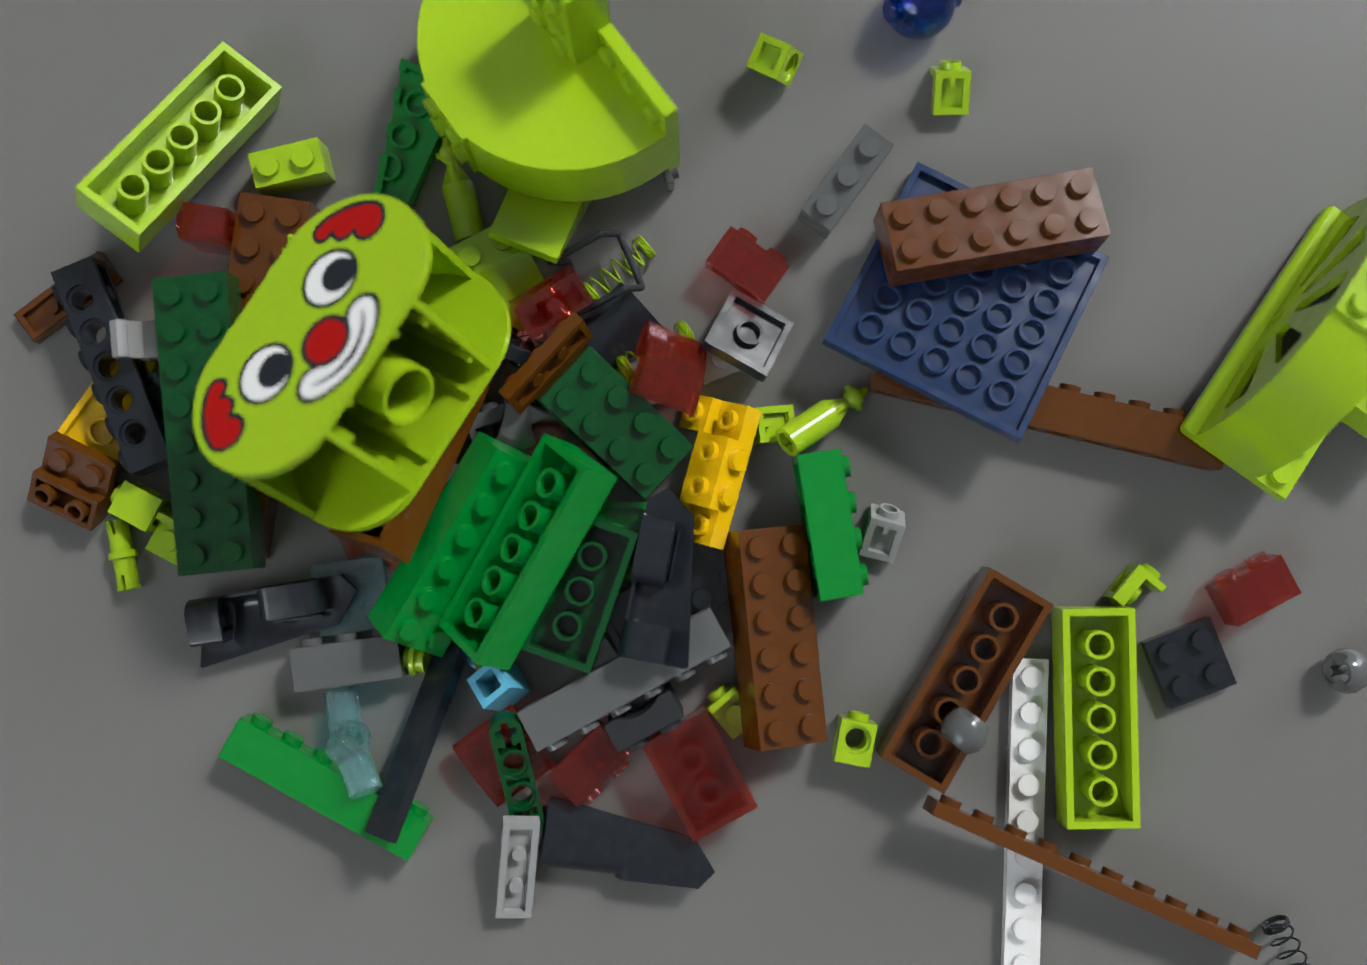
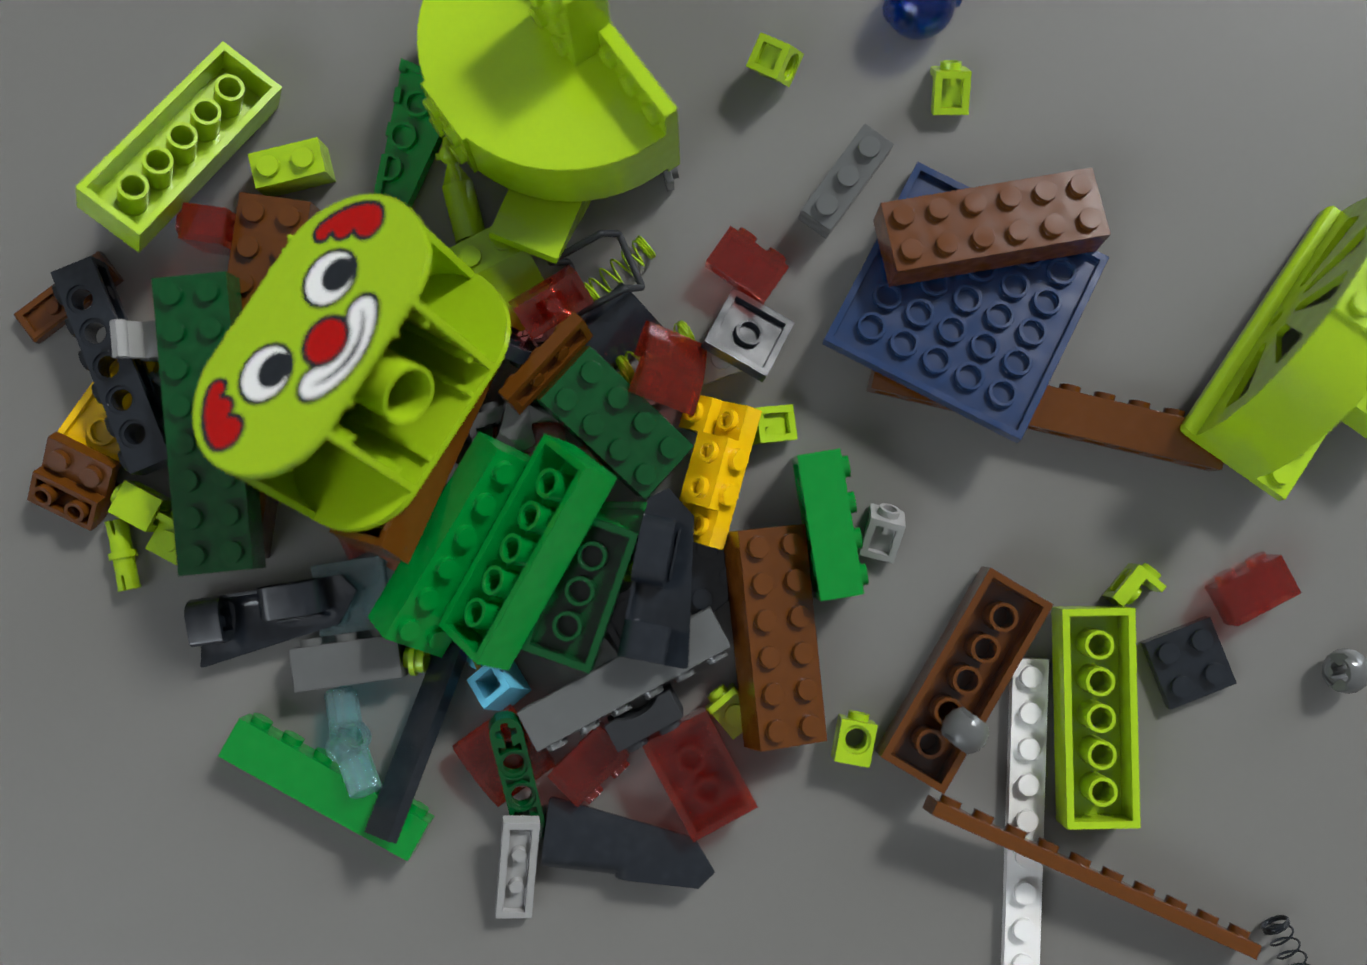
(818, 421): lime wheel -> none

